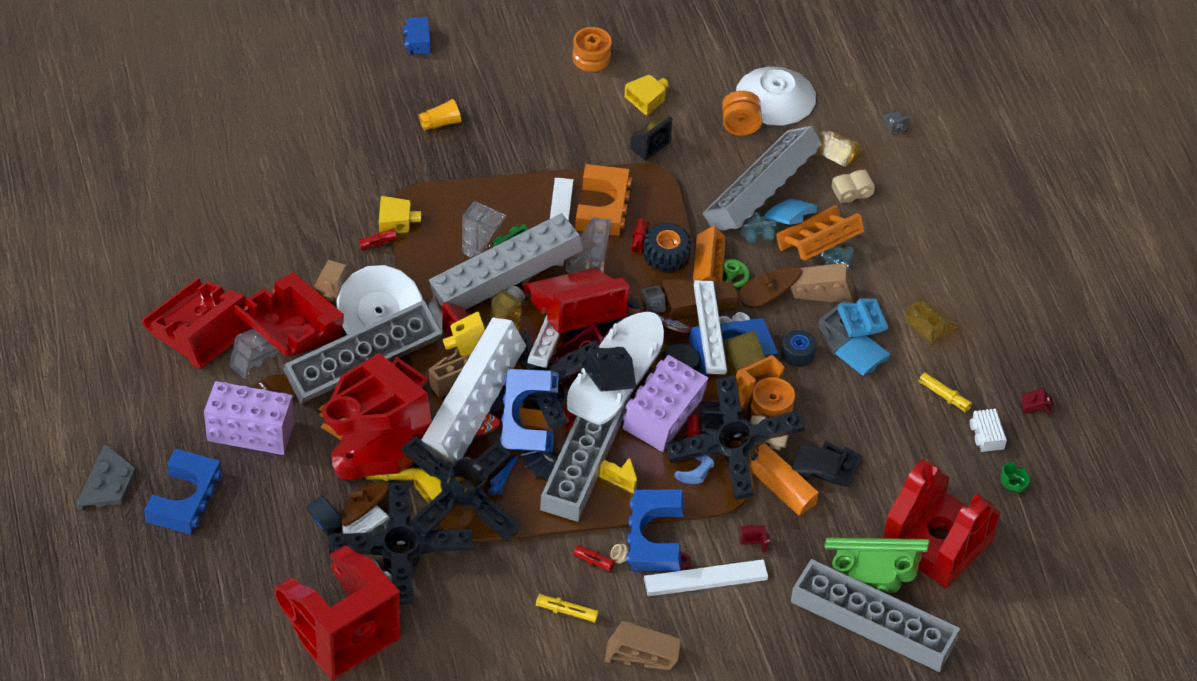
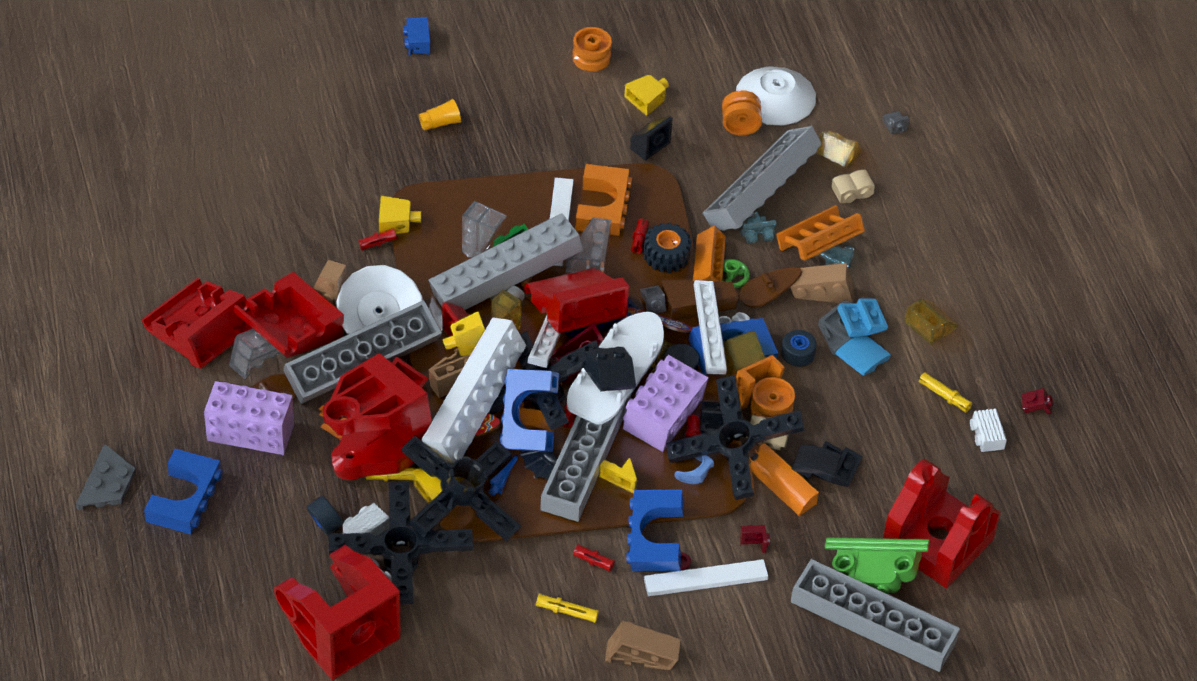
(363, 501): reddish brown shield -> none
(619, 553): tan plate -> none
(790, 211): dark azure slope -> none
(1014, 478): green hair -> none

